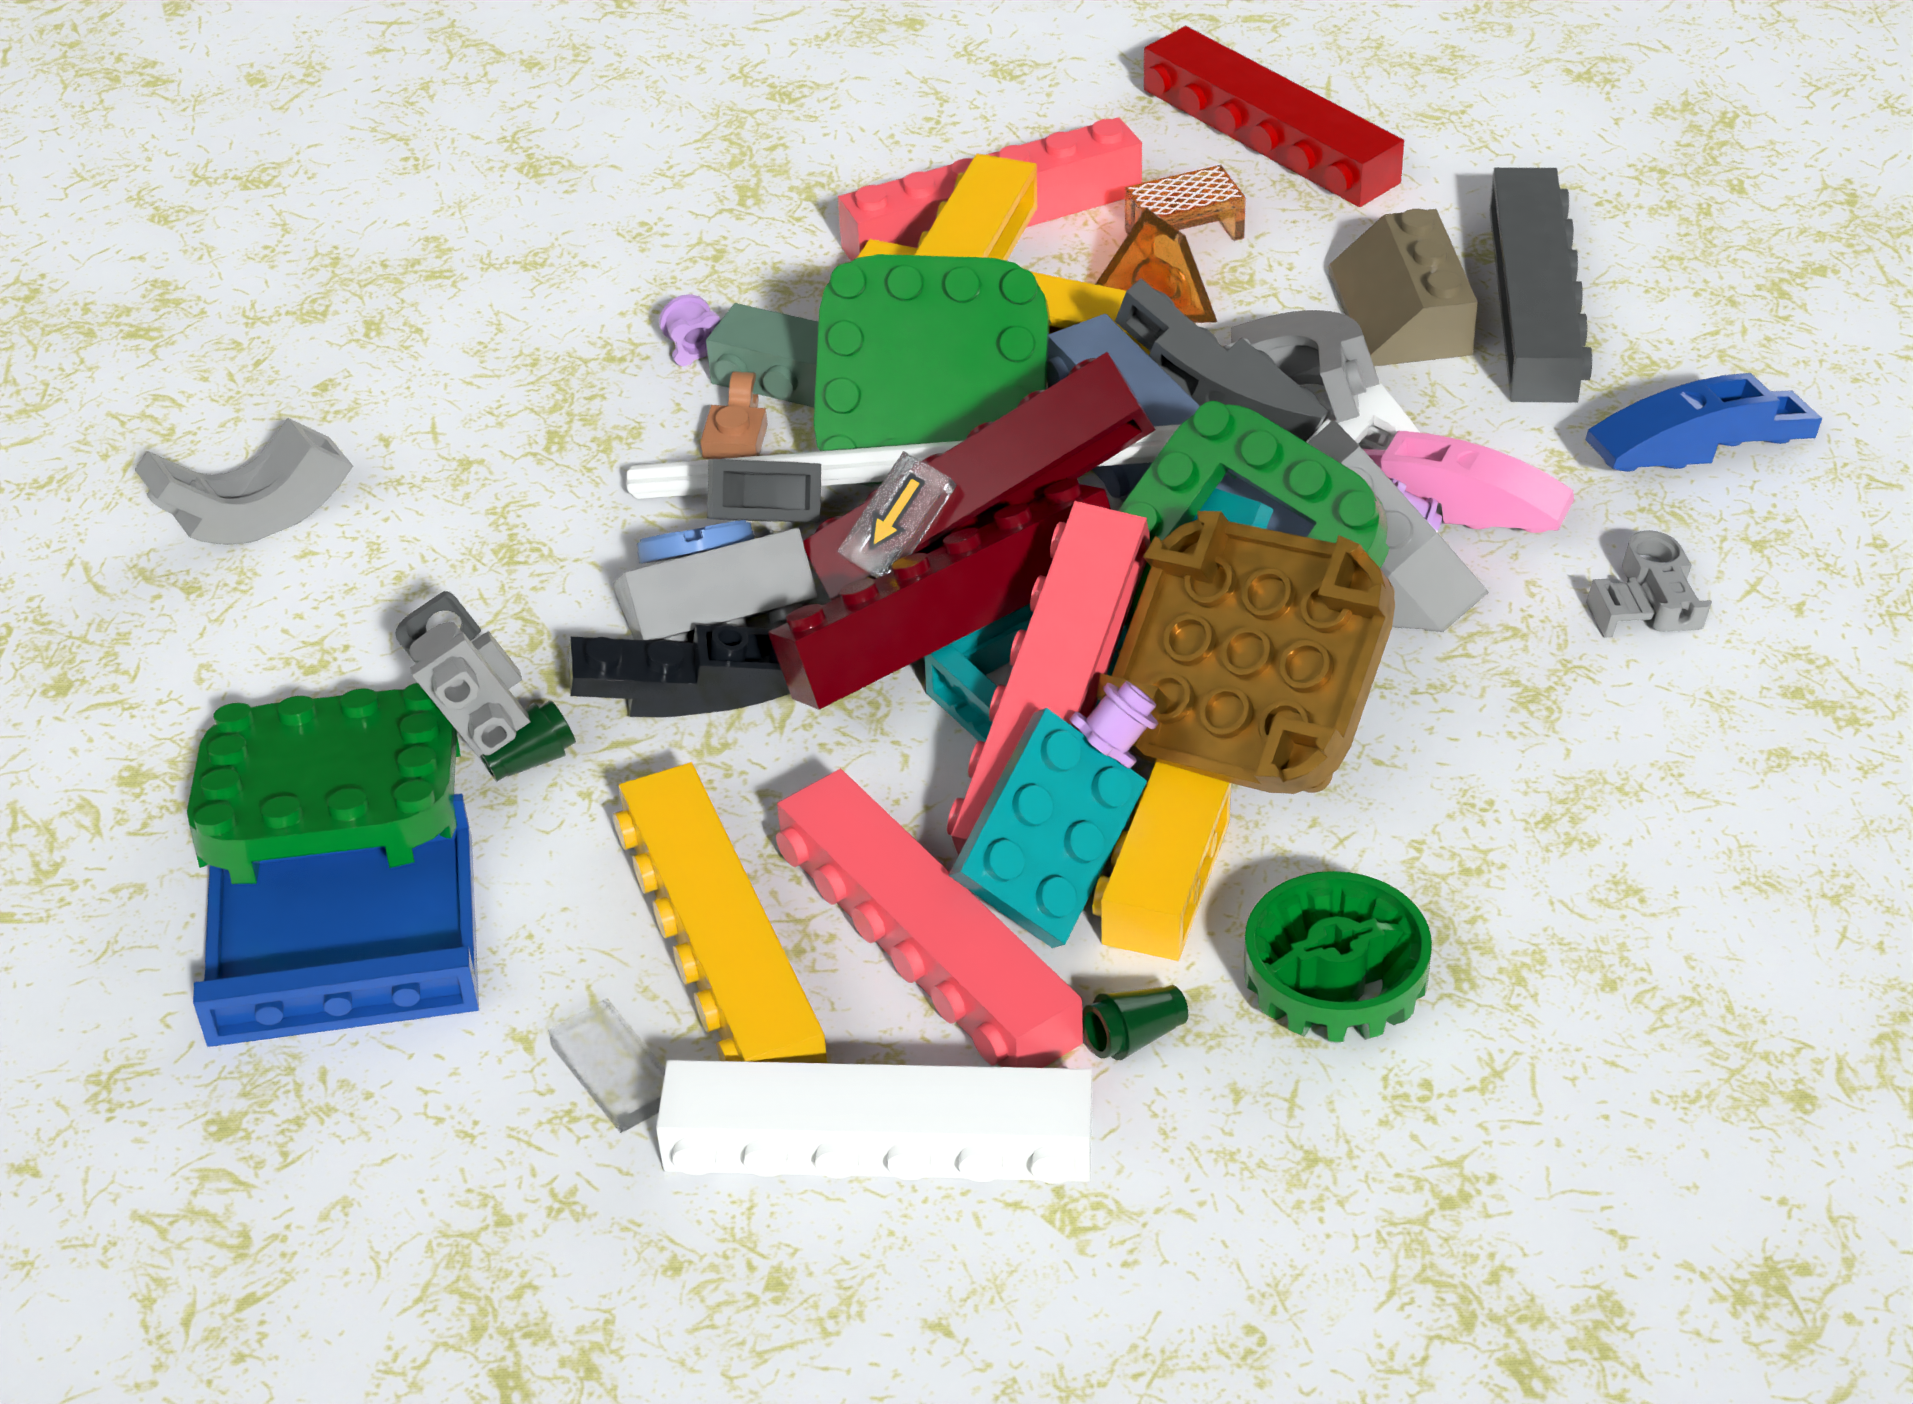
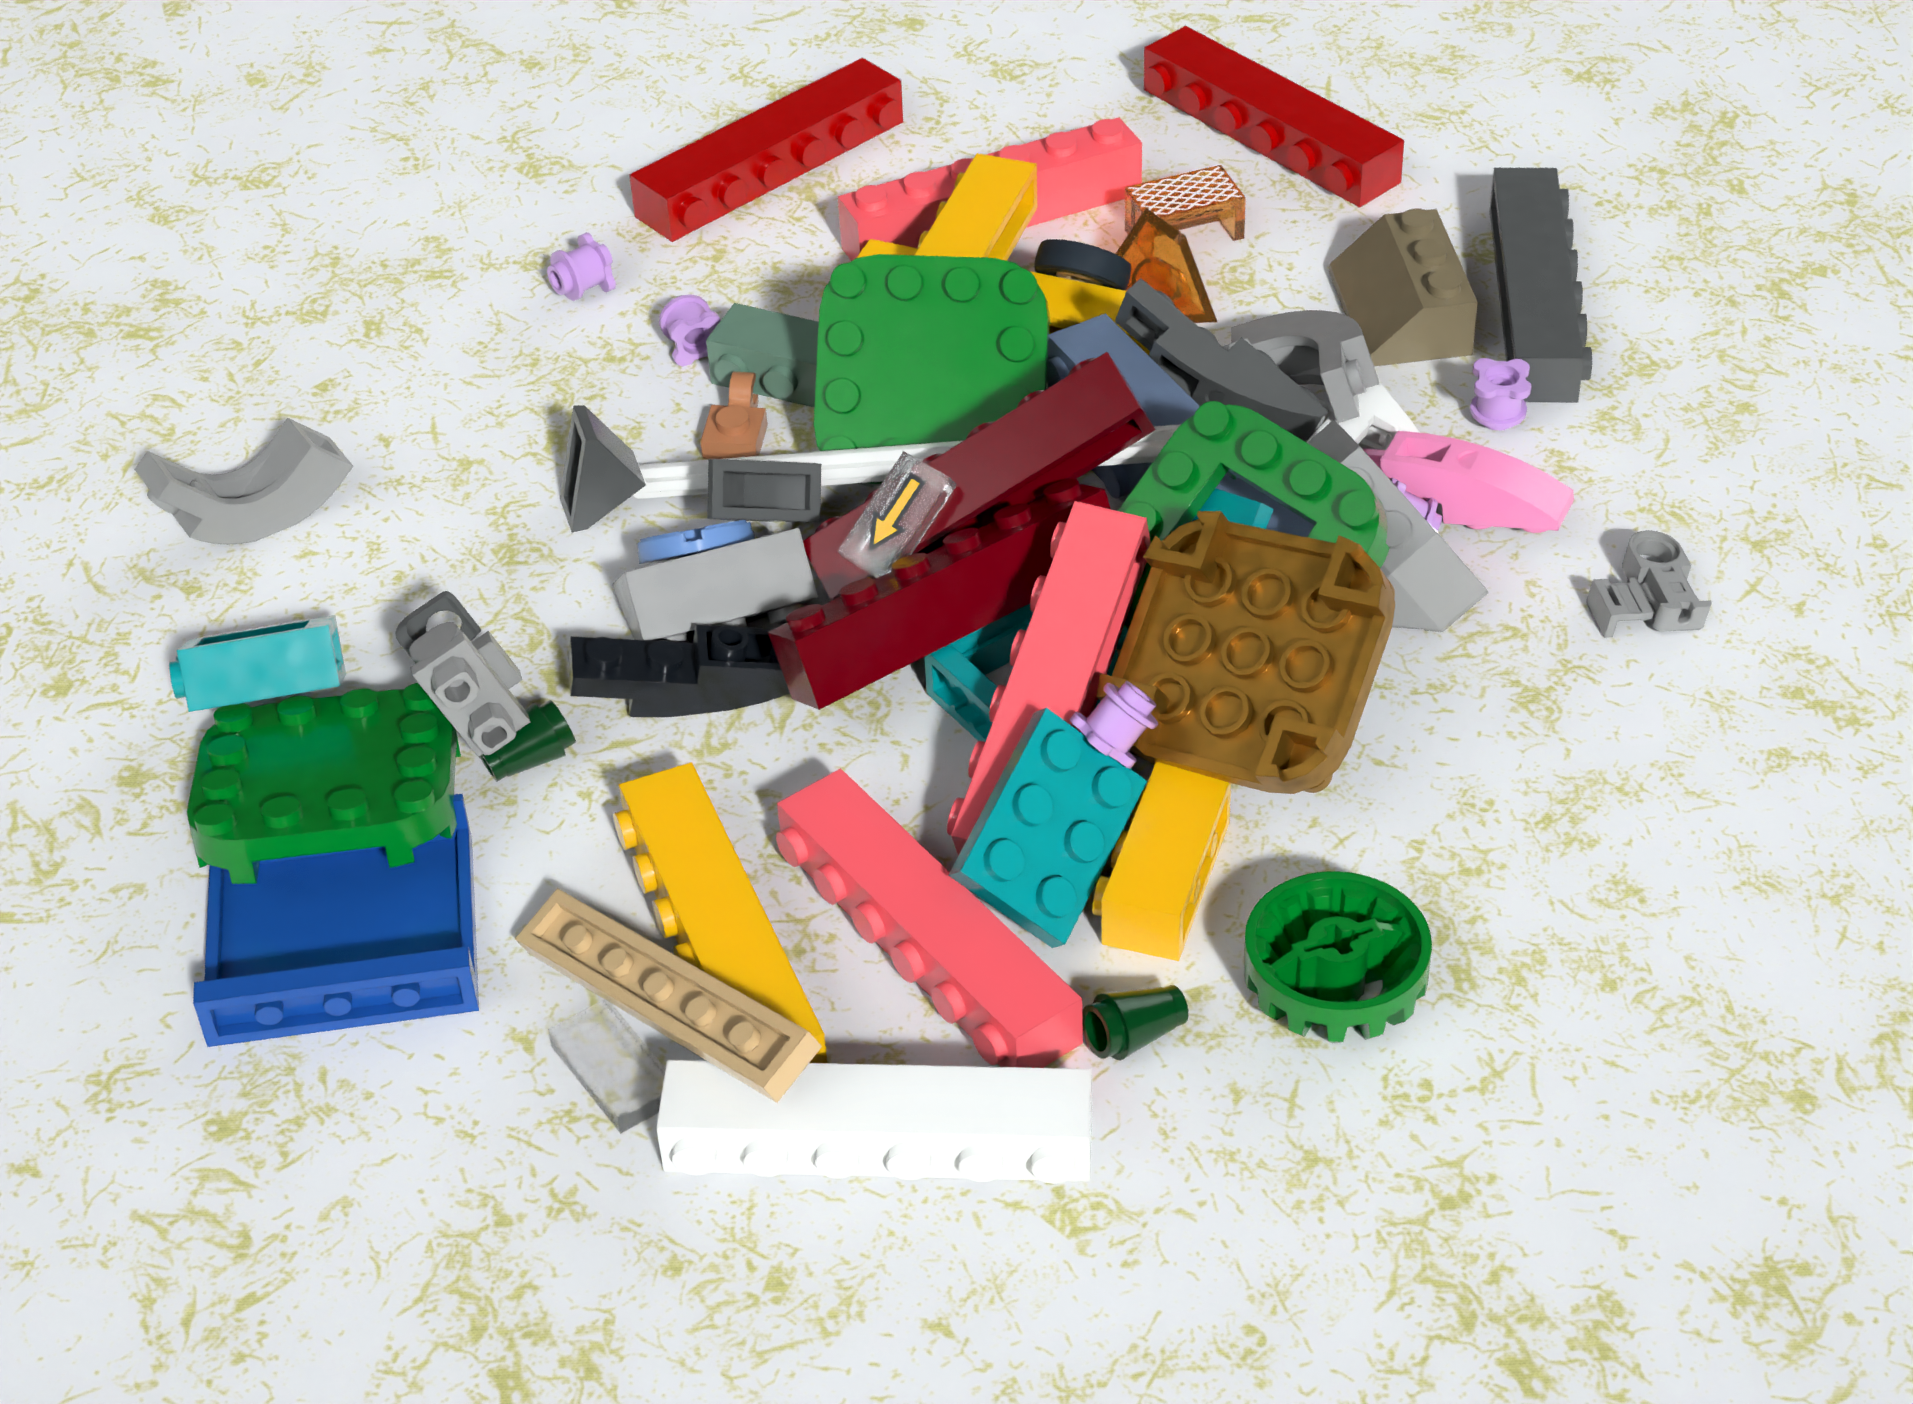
(258, 664): none -> window
(581, 268): none -> lavender brick
(597, 471): none -> dark grey slope
(670, 995): none -> tan plate
(766, 149): none -> red brick
(1082, 263): none -> black bush
(1500, 393): none -> lavender brick
(1691, 419): blue slope -> none

